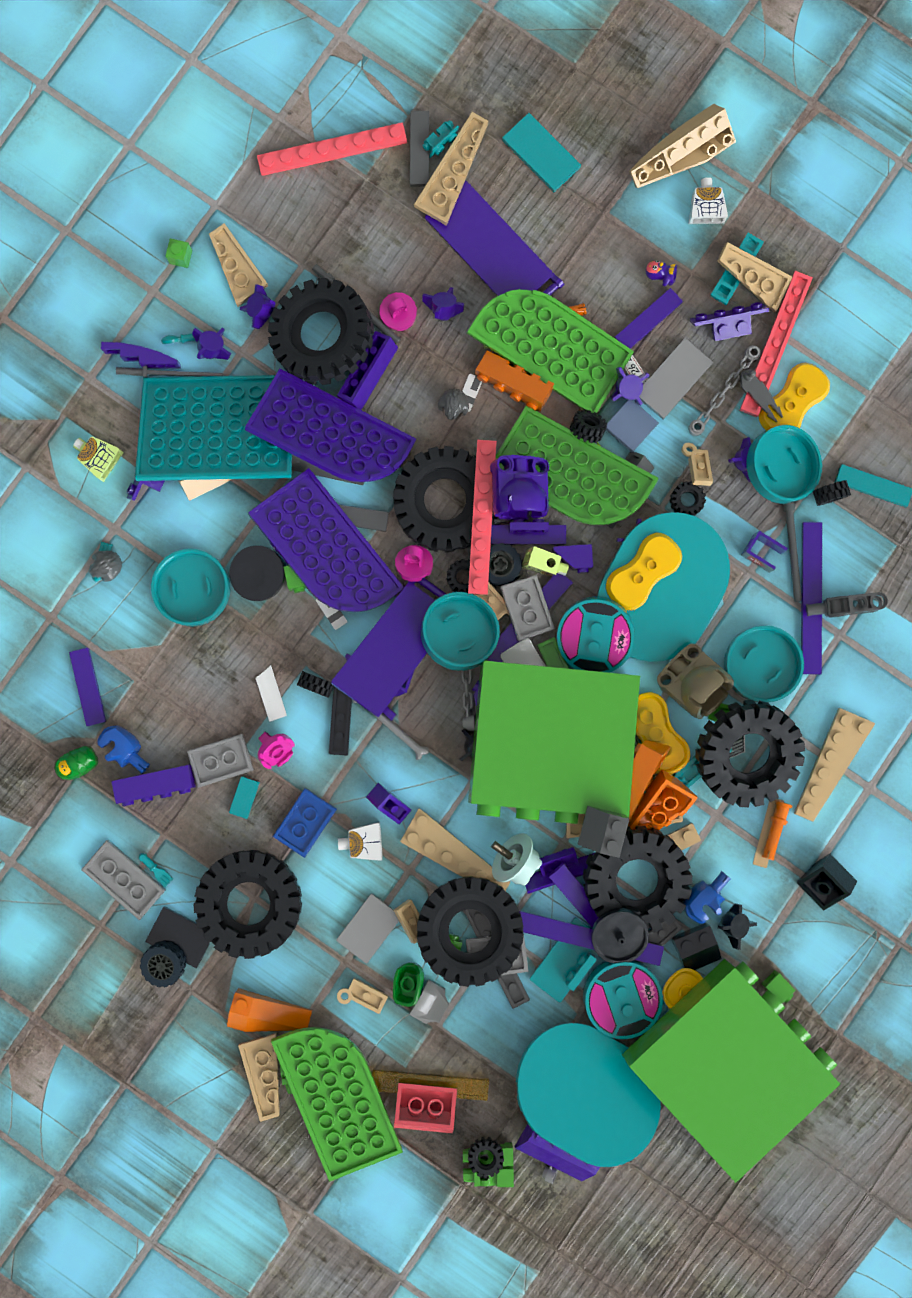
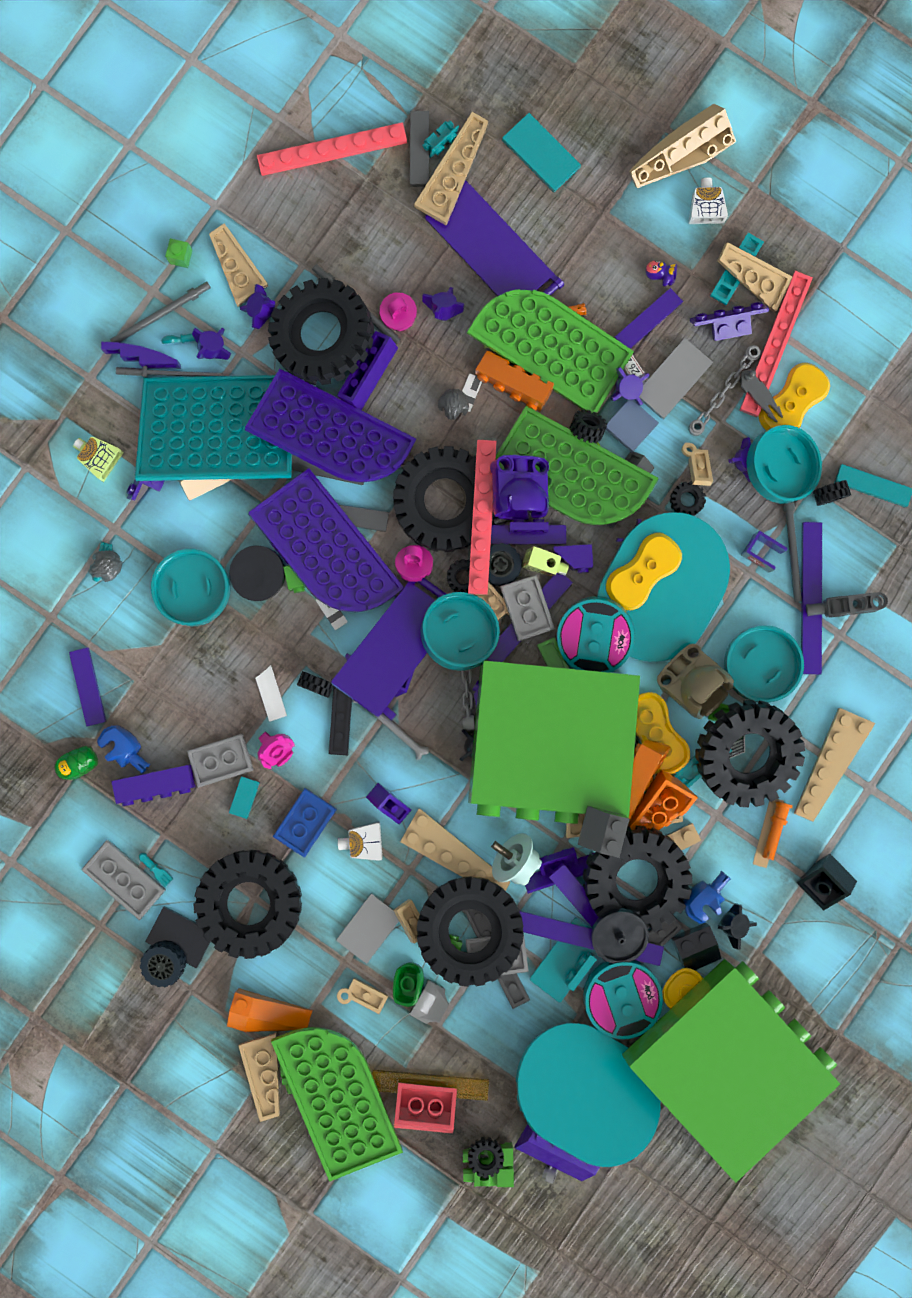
(192, 294): none -> dark grey bar
(522, 653): white sticker -> none
(779, 987): bright green brick -> none

